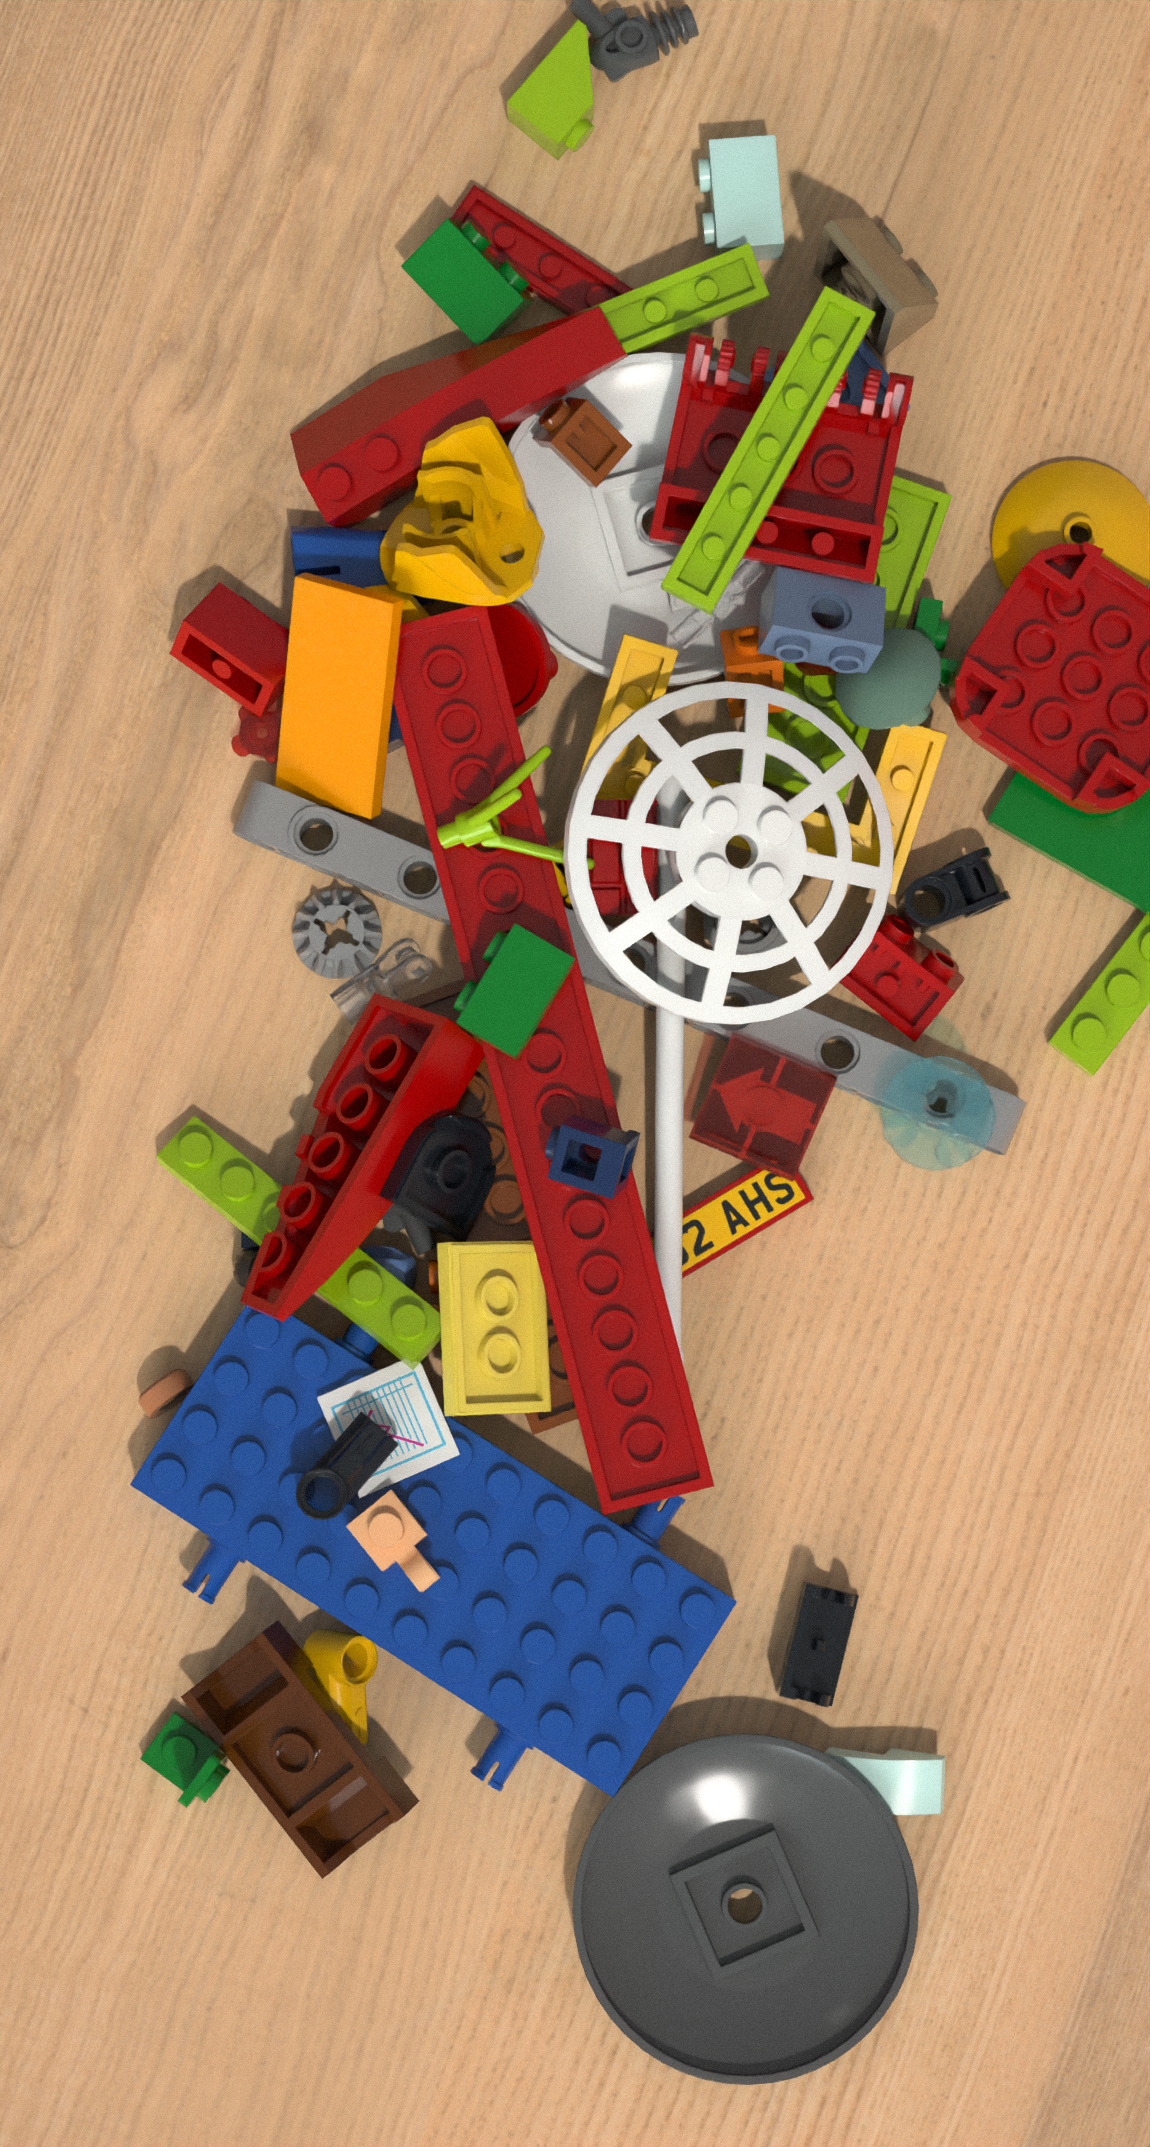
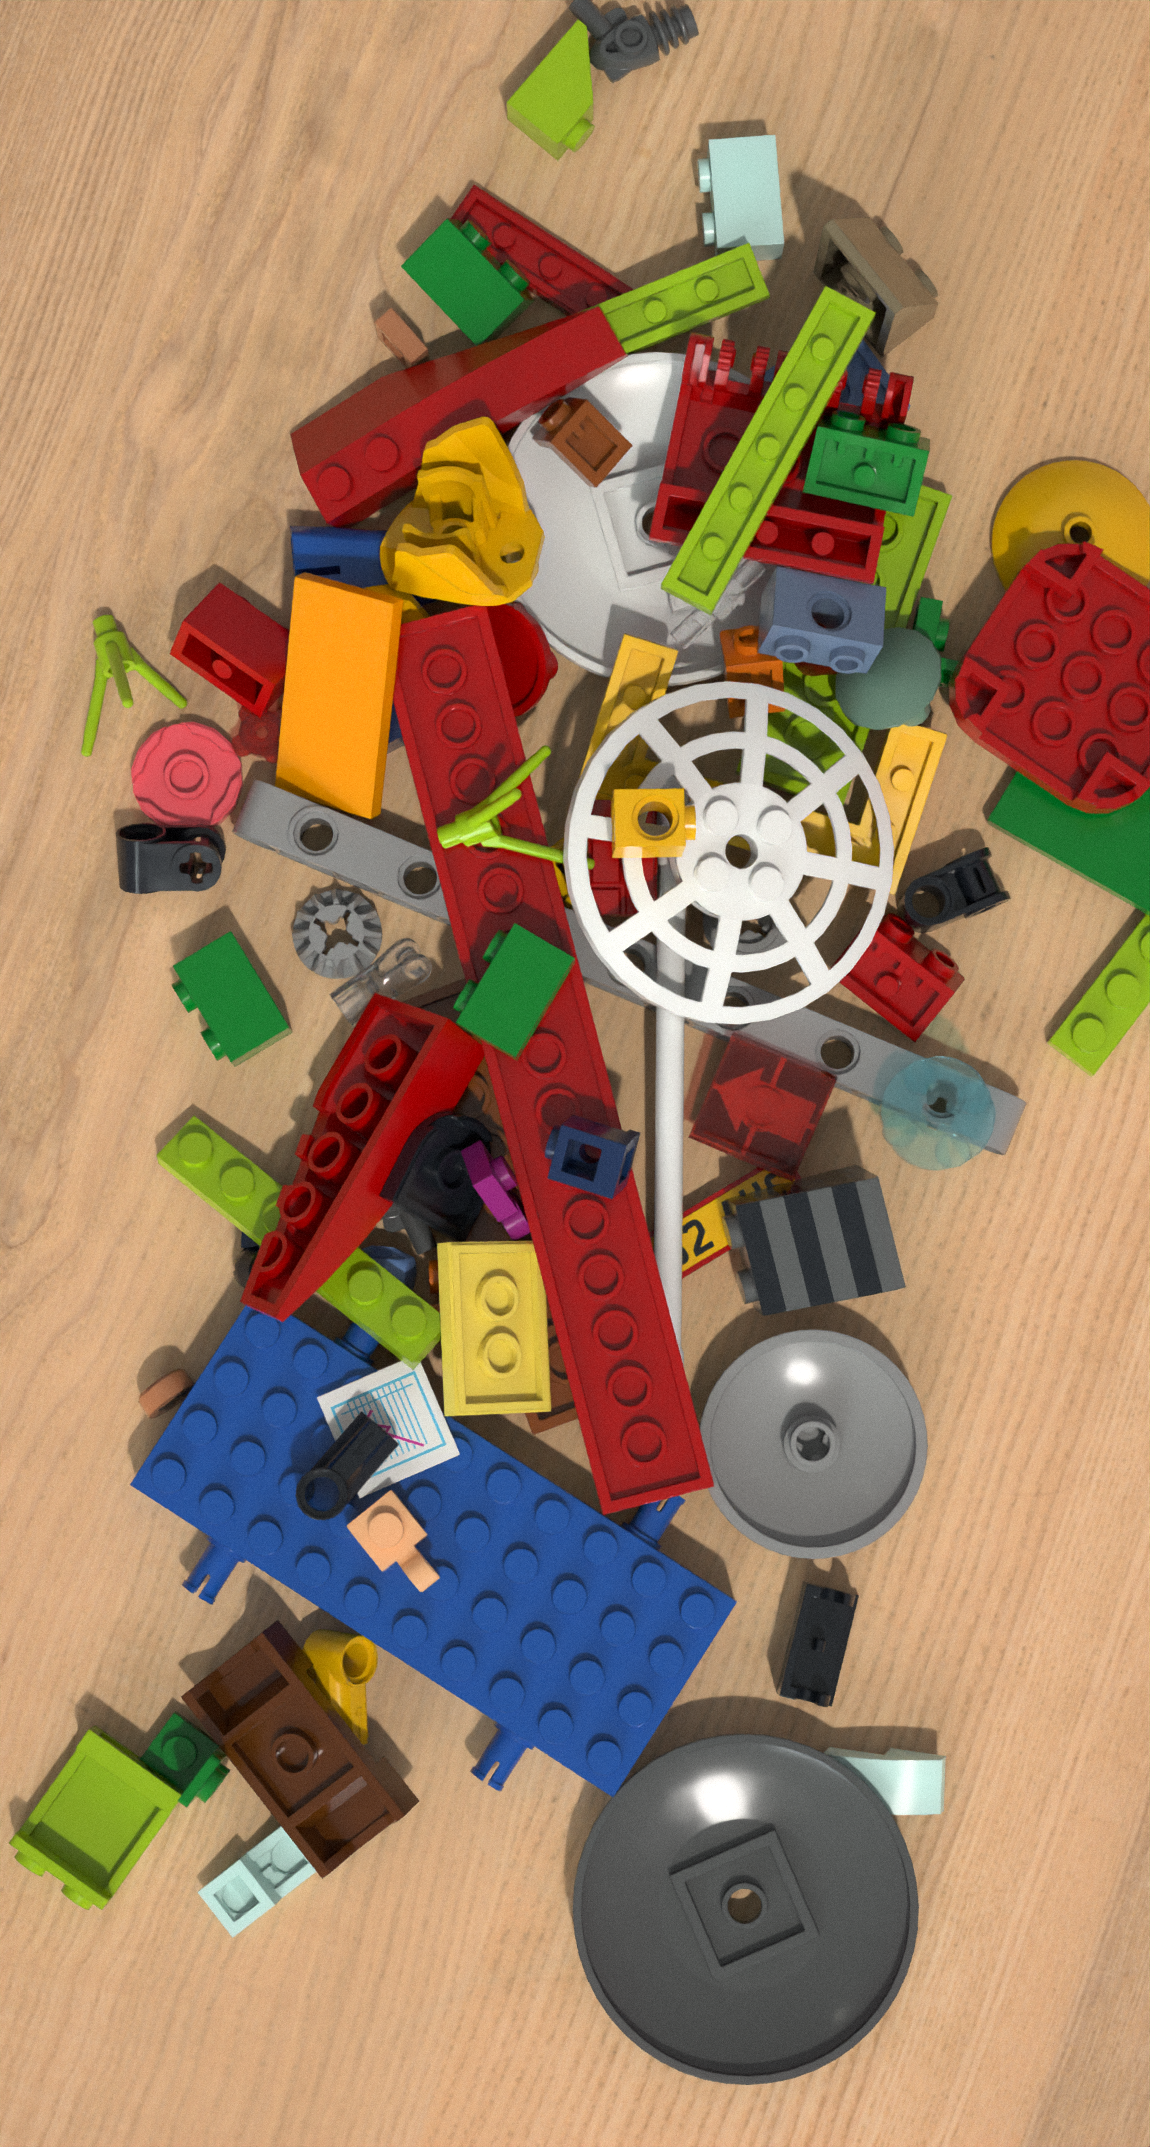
(96, 1820): none -> lime panel
(116, 660): none -> lime plant
(163, 858): none -> black piece
(187, 776): none -> coral tile
(230, 999): none -> green brick
(256, 1881): none -> light aqua slope
(401, 340): none -> nougat tile
(494, 1184): none -> magenta plate
(632, 841): none -> yellow brick
(813, 1241): none -> slope
(814, 1443): none -> light grey dish
(867, 463): none -> green bracket

